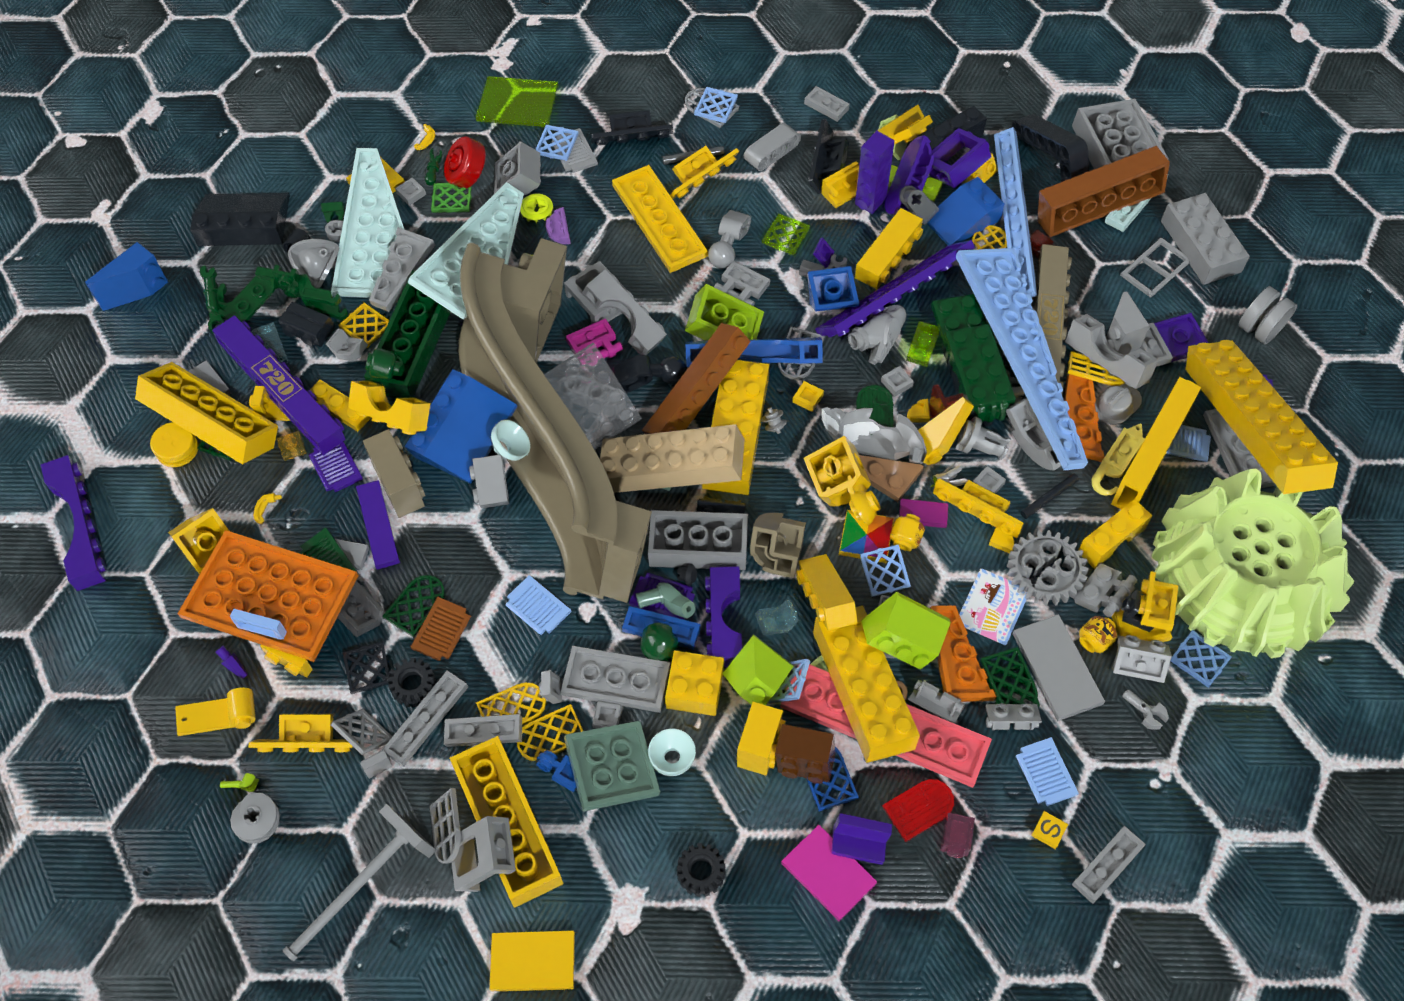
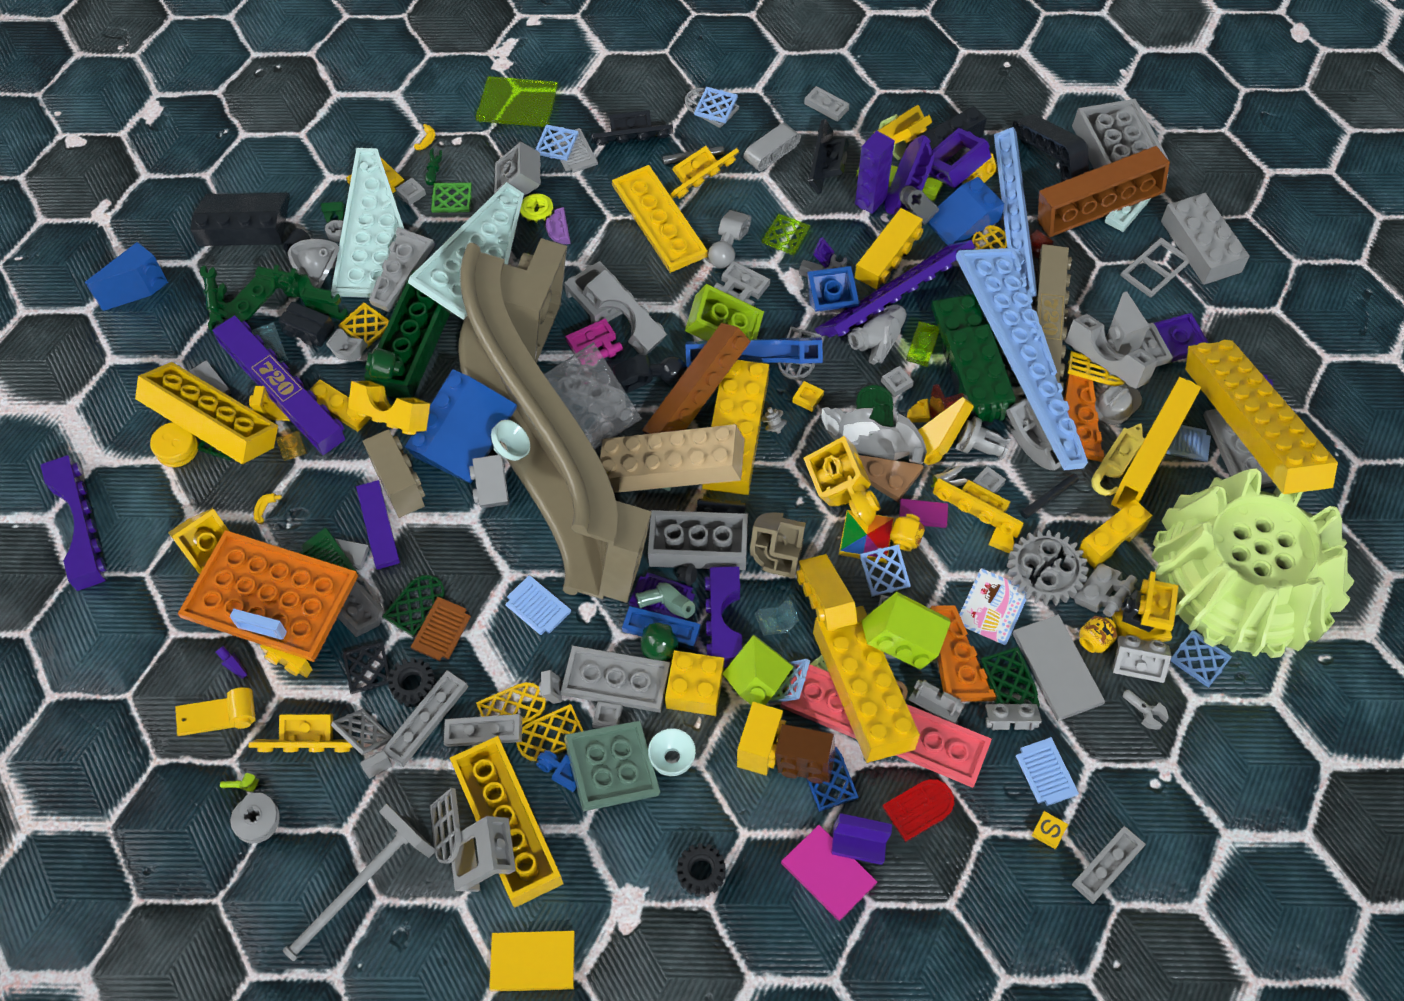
(335, 468): dark purple window -> none
(464, 162): red wheel -> none
(841, 185): yellow hinge -> none
(957, 835): clear pink brick -> none
(1267, 315): light grey wheel -> none

